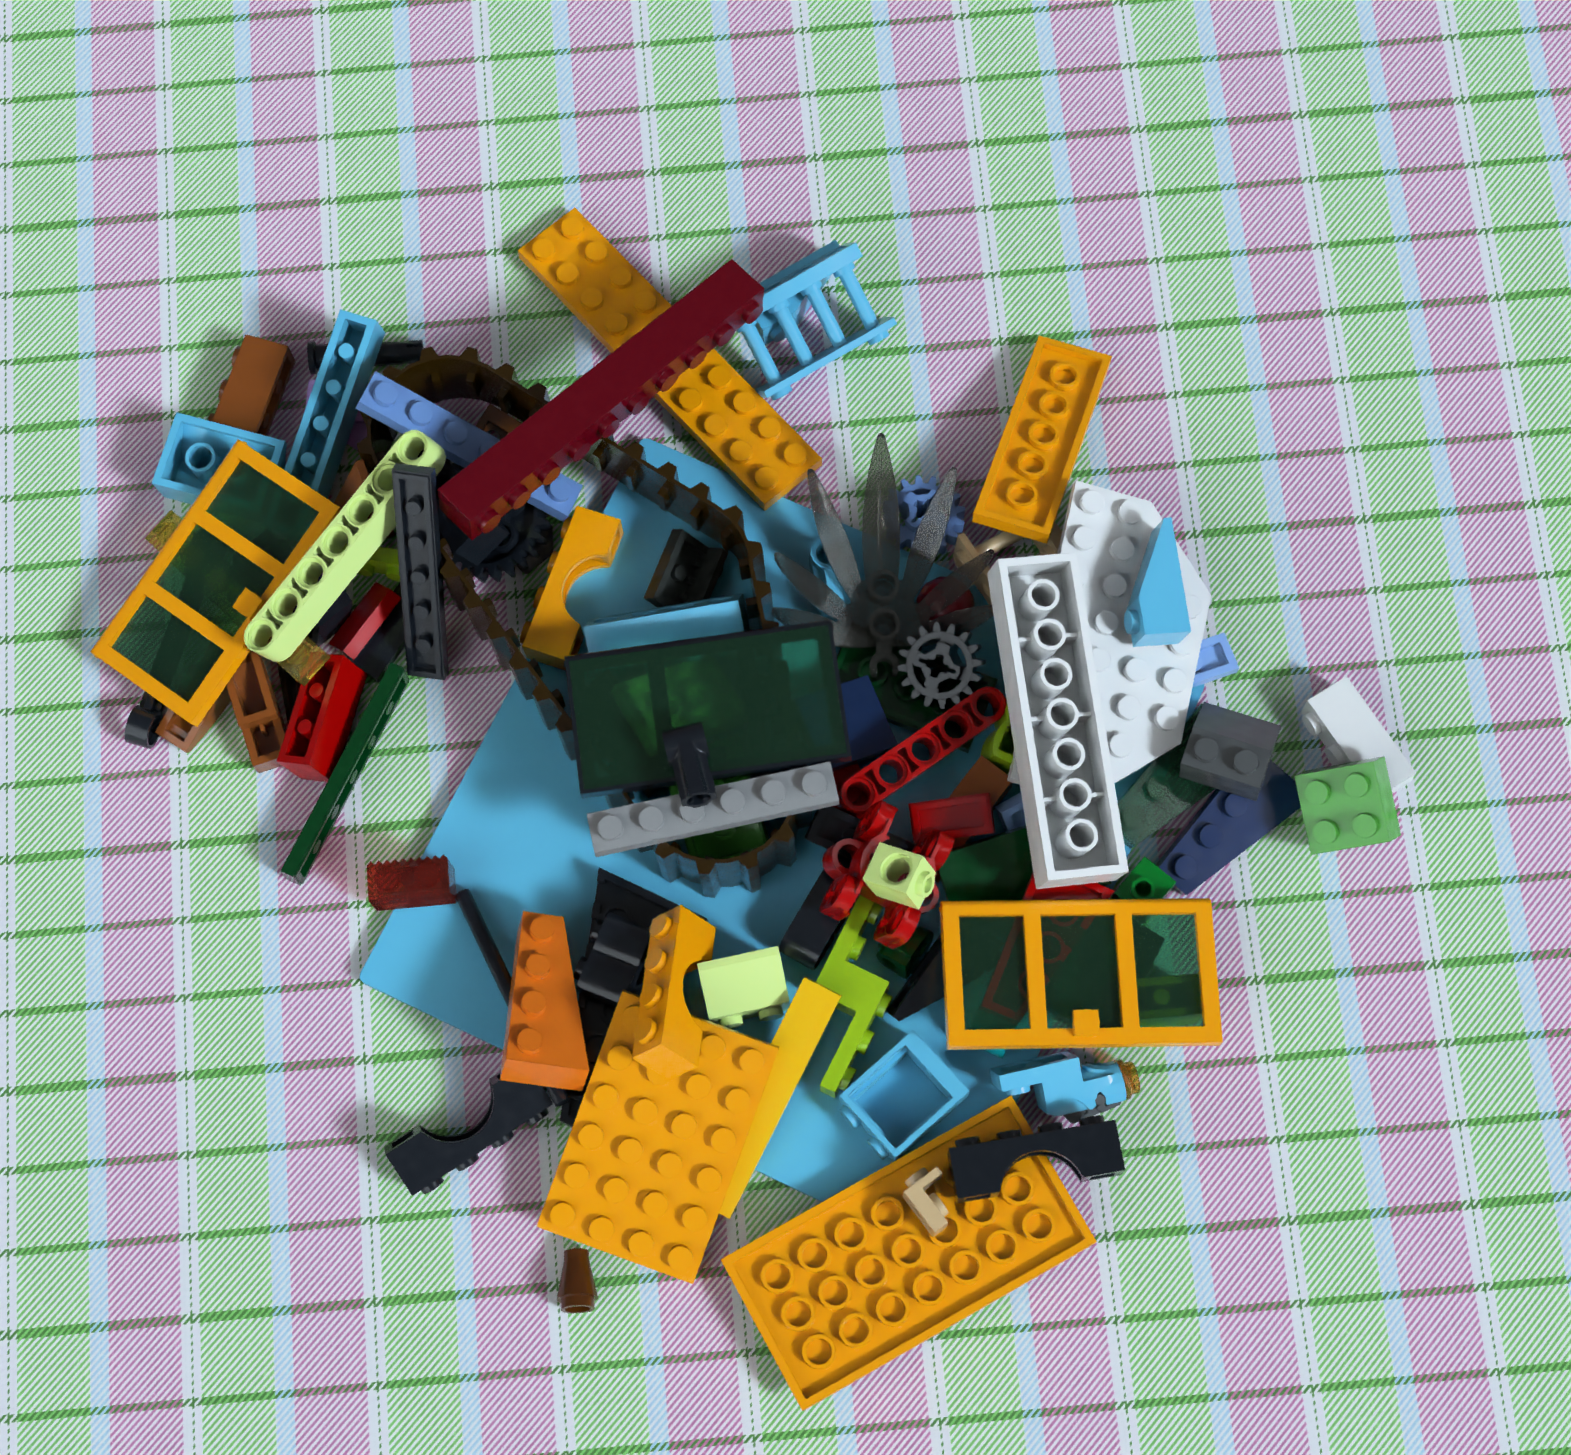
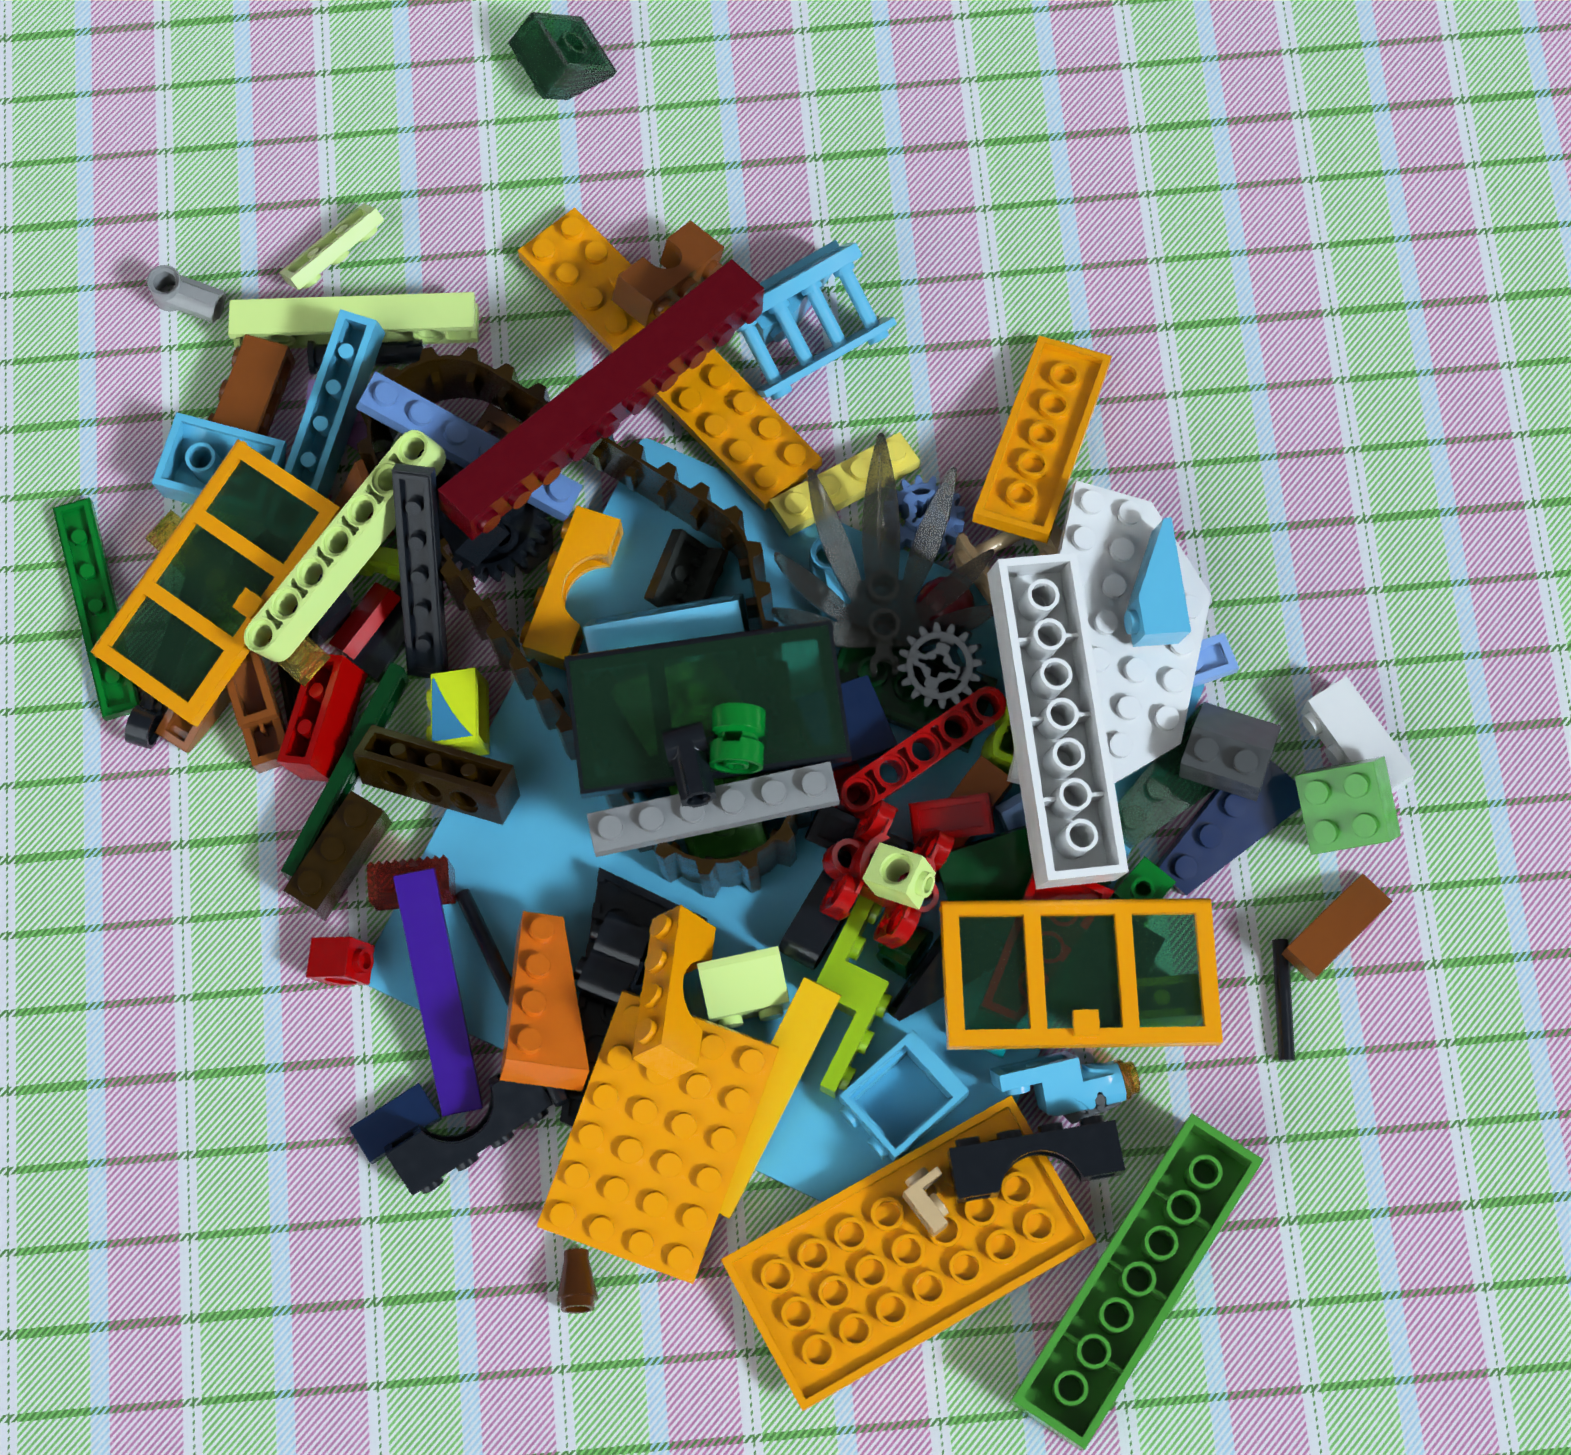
(94, 600): none -> green tile
(187, 294): none -> light grey piece
(332, 247): none -> yellowish green plate
(337, 855): none -> dark brown brick
(340, 961): none -> red brick
(394, 1120): none -> dark blue tile
(404, 317): none -> yellowish green piece
(437, 774): none -> dark brown brick
(438, 991): none -> dark purple tile
(459, 710): none -> neon yellow brick
(560, 55): none -> clear green slope
(649, 291): none -> dark orange arch
(737, 742): none -> green wheel
(843, 483): none -> light yellow plate
(1136, 1282): none -> bright green brick
(1283, 1002): none -> black bar
(1336, 927): none -> dark orange slope

